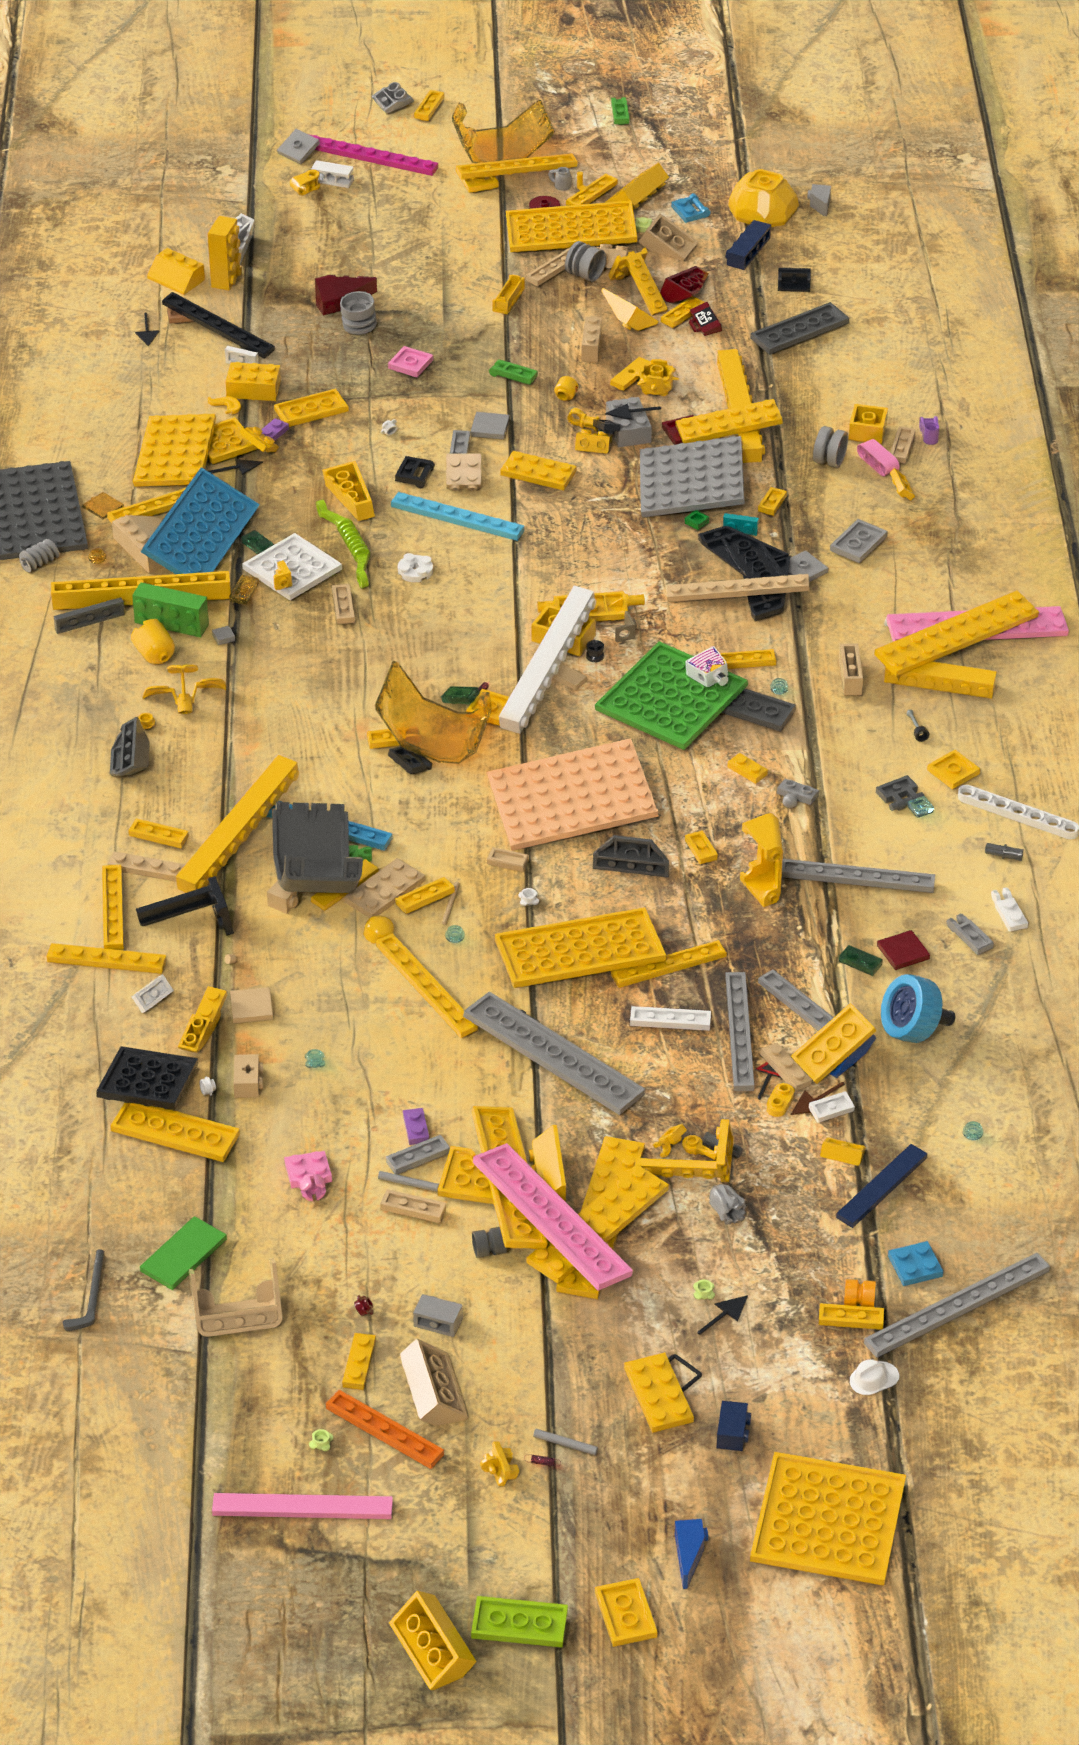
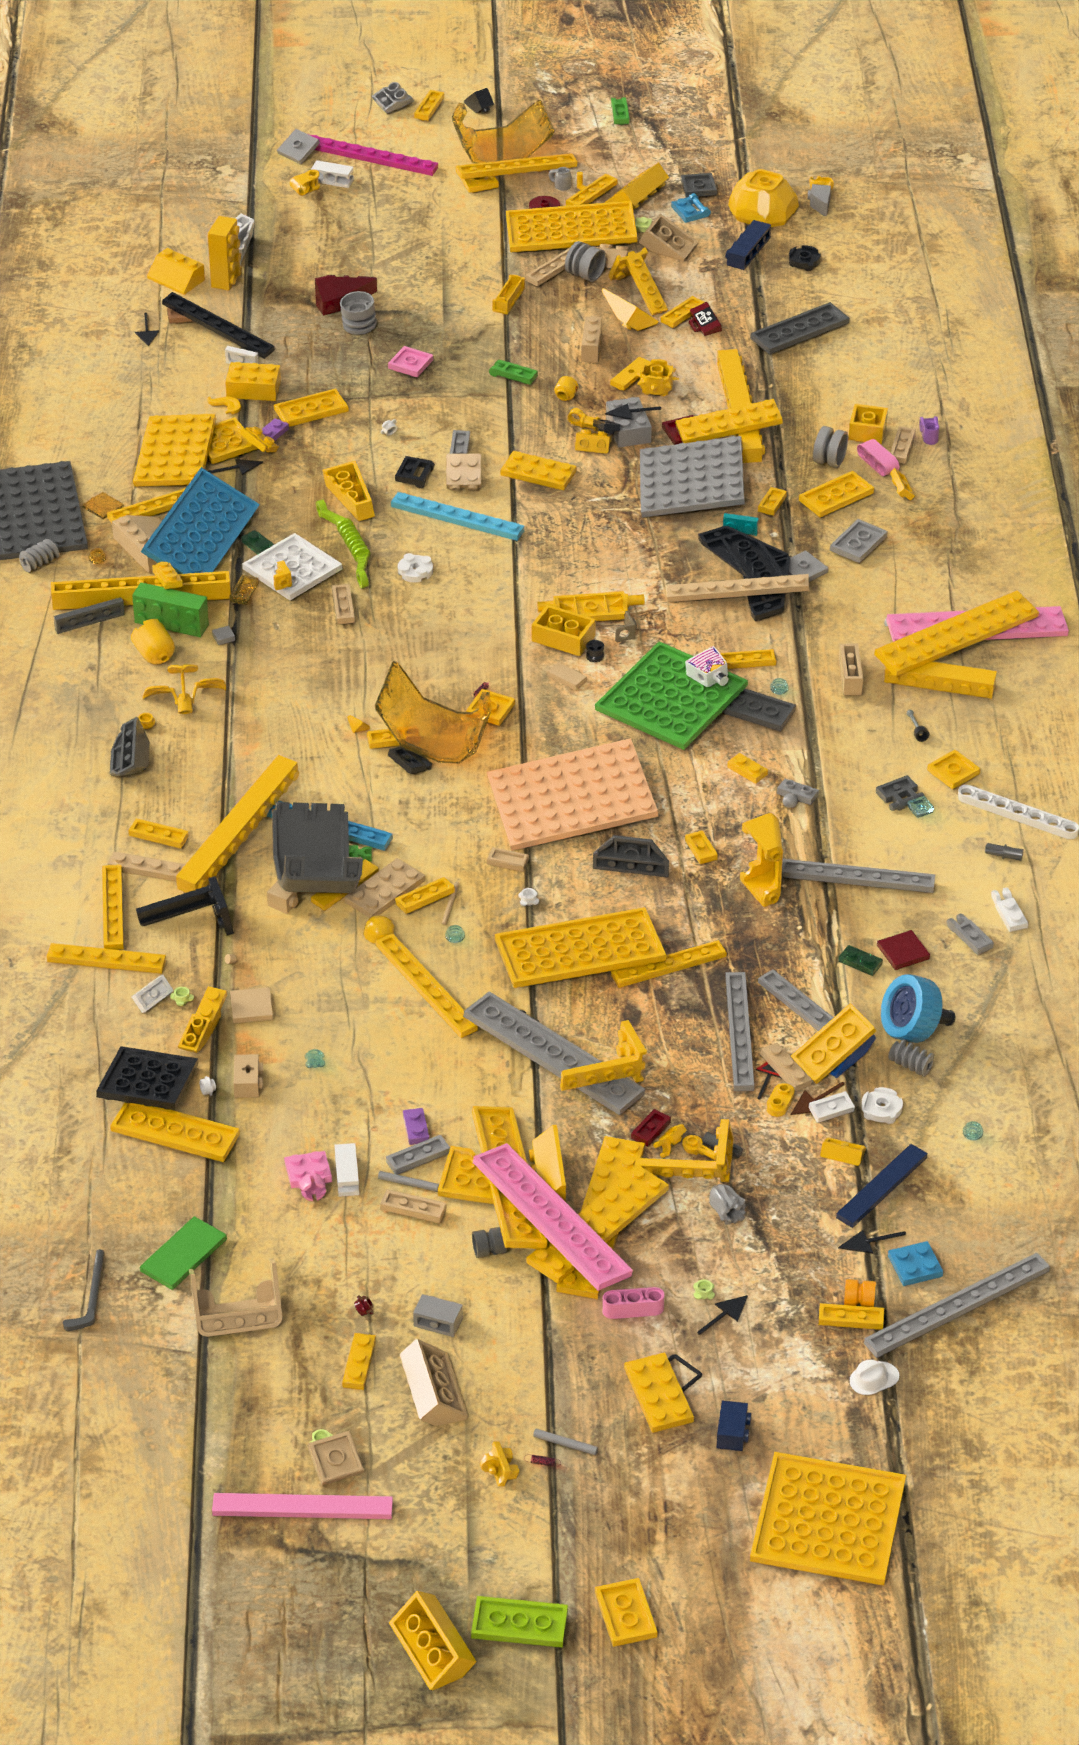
(167, 575): none -> yellow plate
(181, 996): none -> yellowish green plate
(335, 1458): none -> tan tile
(346, 1169): none -> white piece
(357, 725): none -> yellow slope
(385, 1429): orange plate -> none
(458, 694): clear green plate -> none
(480, 101): none -> black slope
(489, 425): light grey tile -> none
(547, 660): white brick -> none
(630, 1064): none -> yellow bracket
(633, 1303): none -> bright pink beam
(651, 1127): none -> dark red plate
(670, 1018): white plate -> none
(683, 284): dark red wedge -> none
(690, 1547): blue slope -> none
(697, 520): green plate -> none
(700, 184): none -> dark grey plate
(794, 279): black hinge -> none
(804, 257): none -> black plate
(821, 181): none -> yellow hair
(836, 494): none -> yellow plate
(861, 1243): none -> black piece
(886, 1113): none -> white plate
(911, 1058): none -> light grey piece

